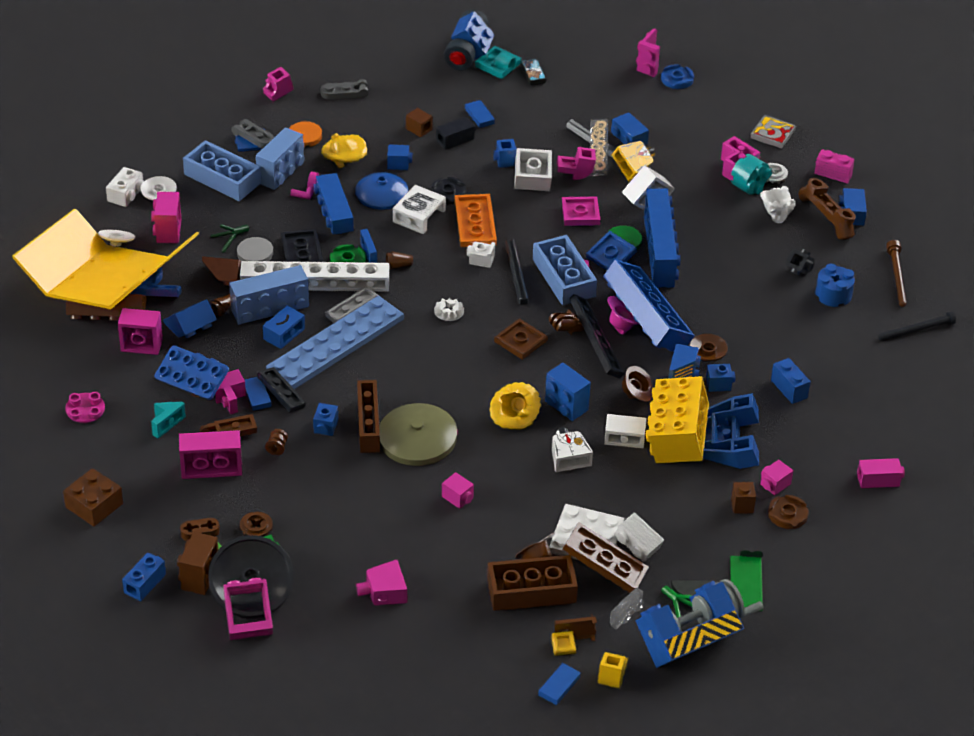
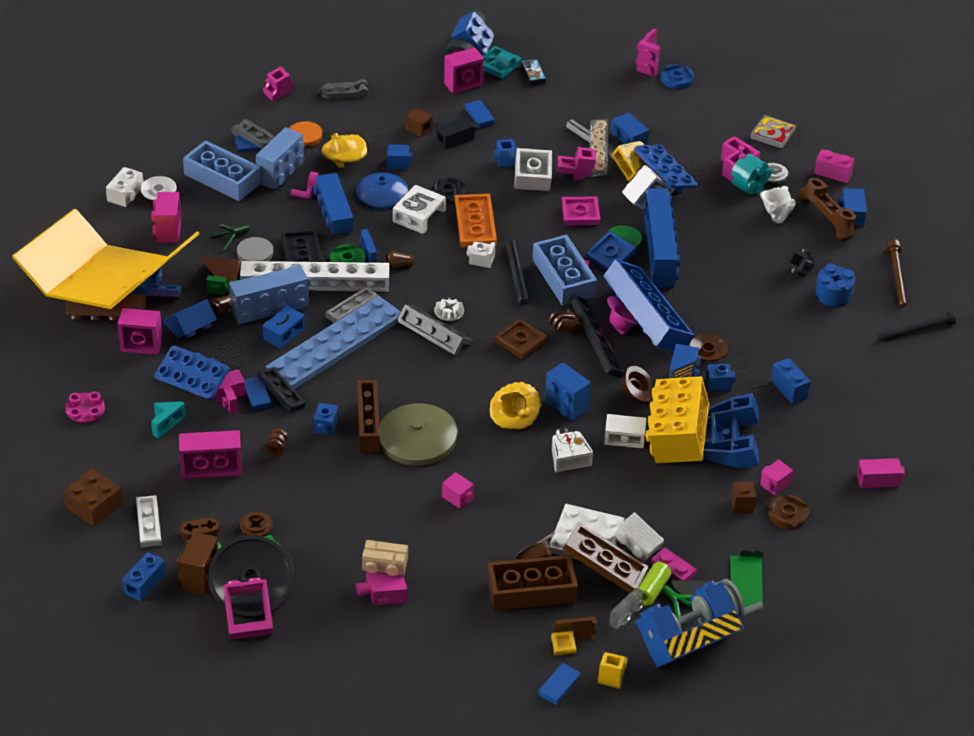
(116, 237): white dish -> none
(148, 521): none -> white tile
(218, 285): none -> green plate
(245, 424): reddish brown hinge -> none
(385, 558): none -> tan brick
(433, 329): none -> fence
(463, 70): none -> dark pink brick
(654, 582): none -> lime brick
(665, 167): none -> blue bracket
(679, 568): none -> dark pink plate

